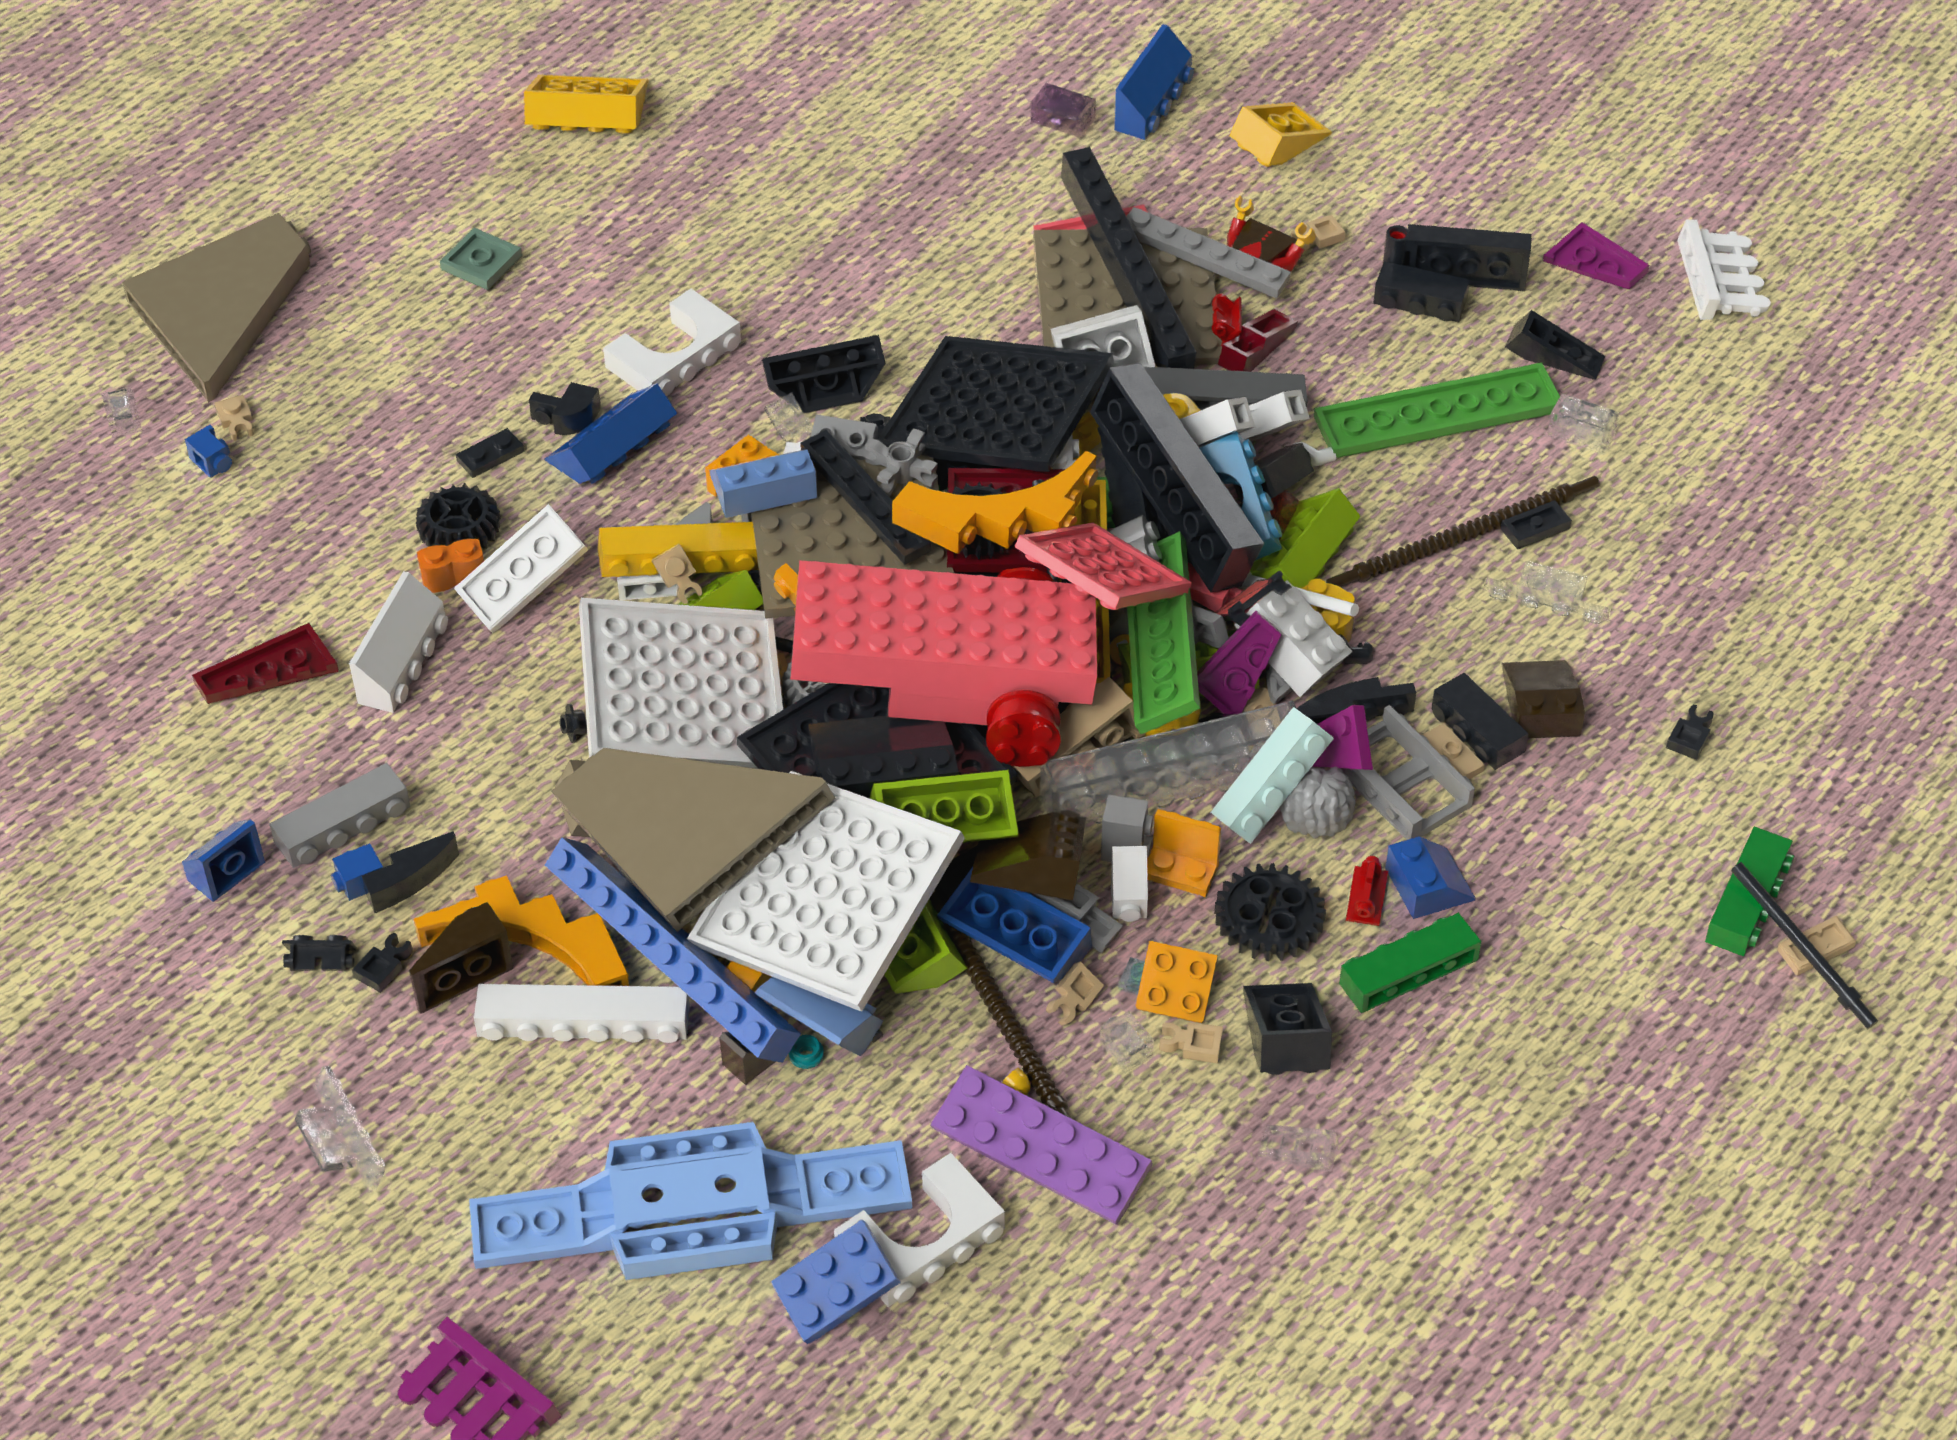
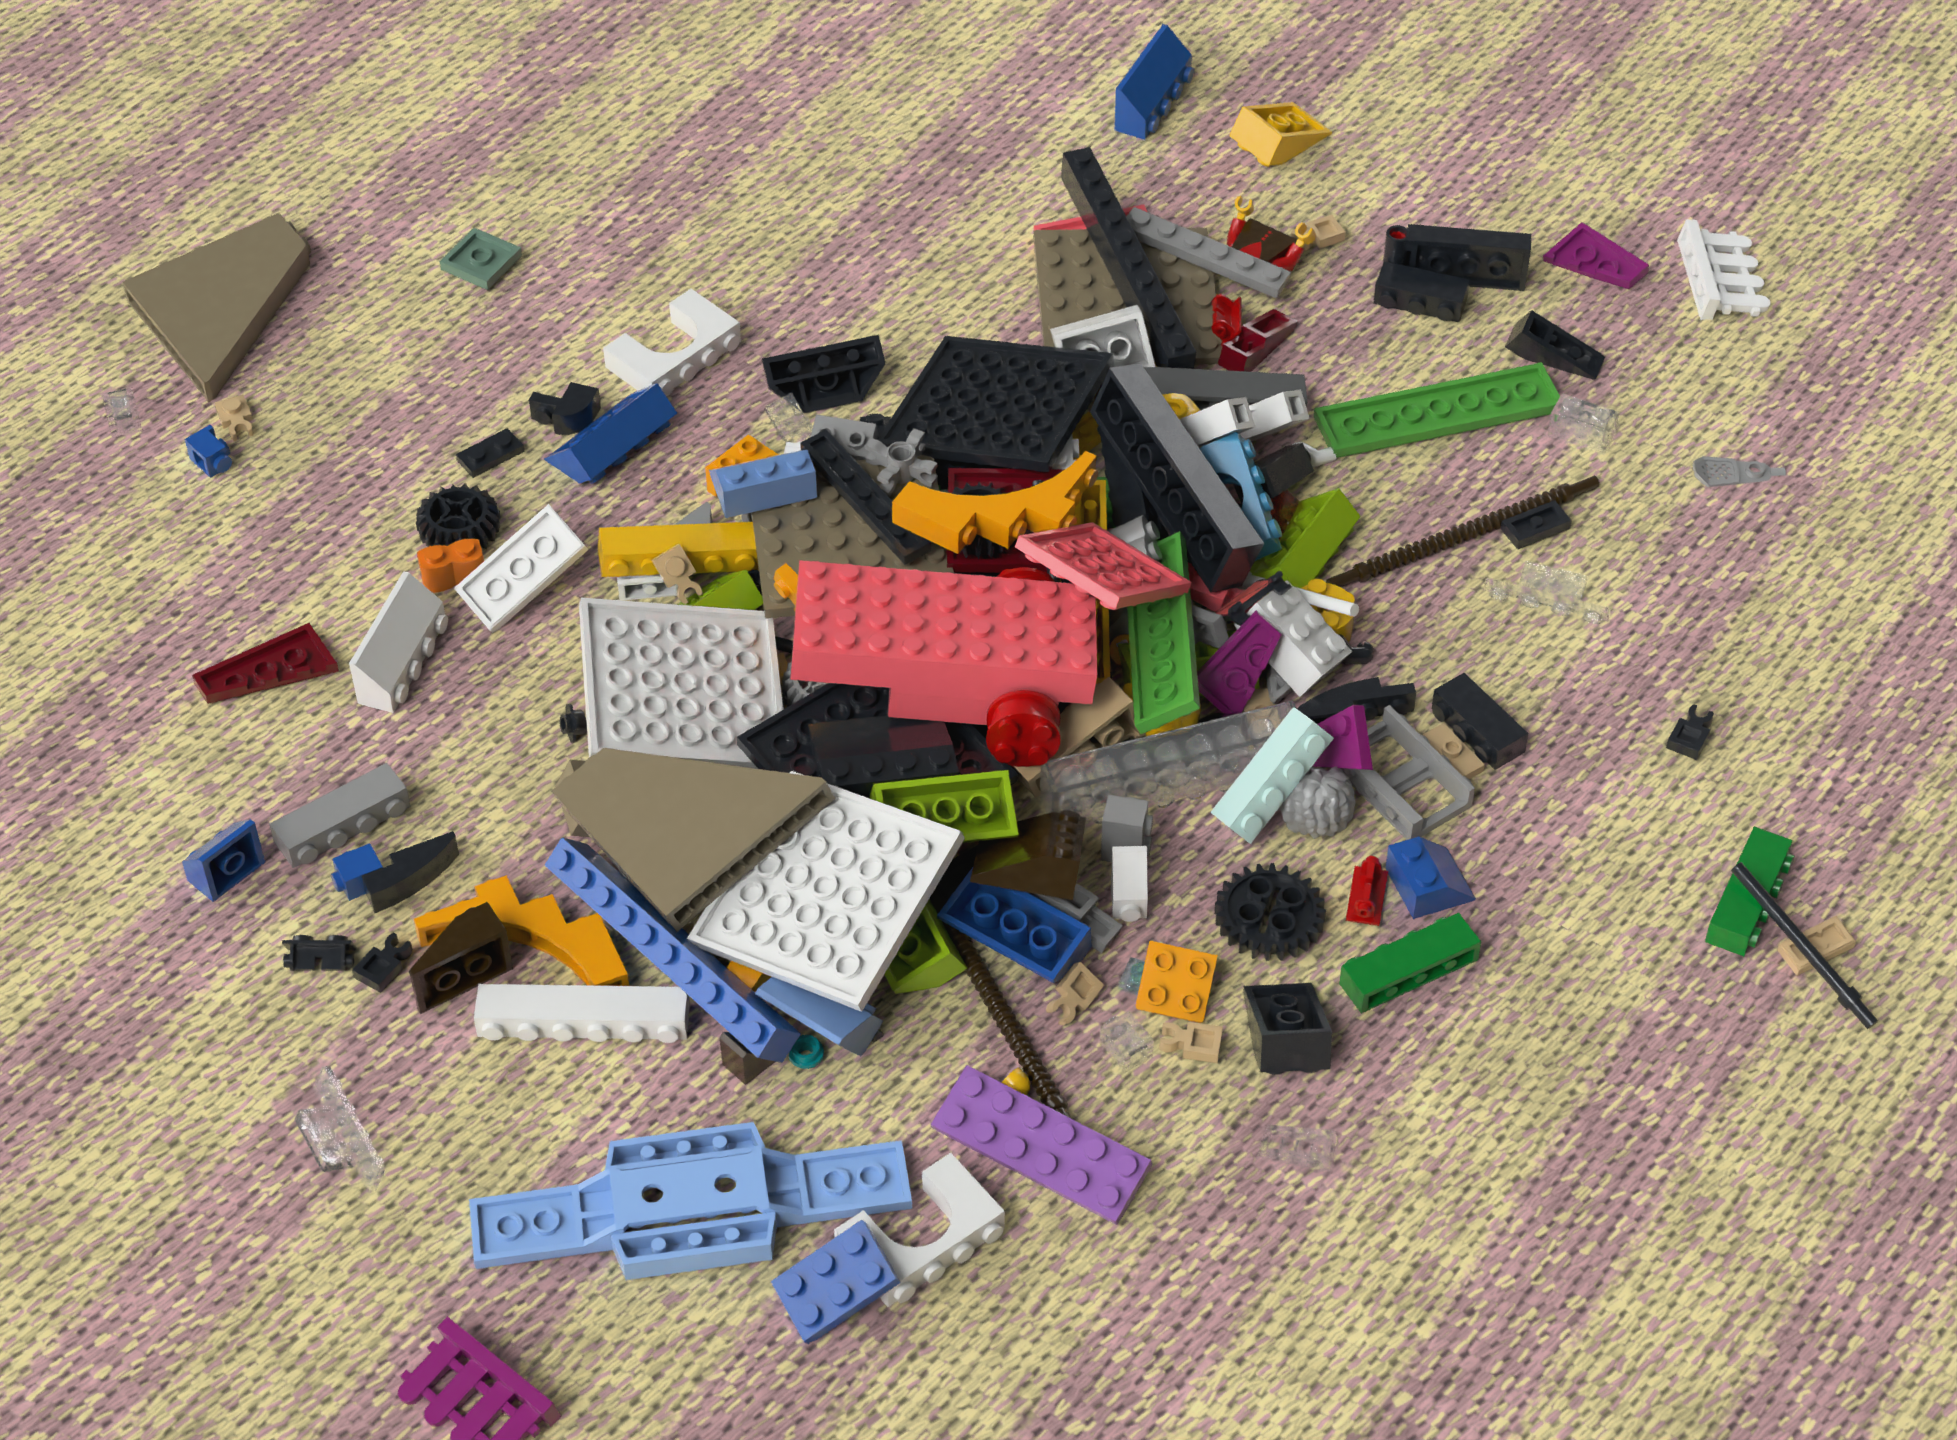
(584, 102): yellow slope -> none
(1063, 110): clear purple brick -> none
(1184, 852): light orange bracket -> none
(1544, 698): dark brown slope -> none
(1739, 471): none -> light grey piece

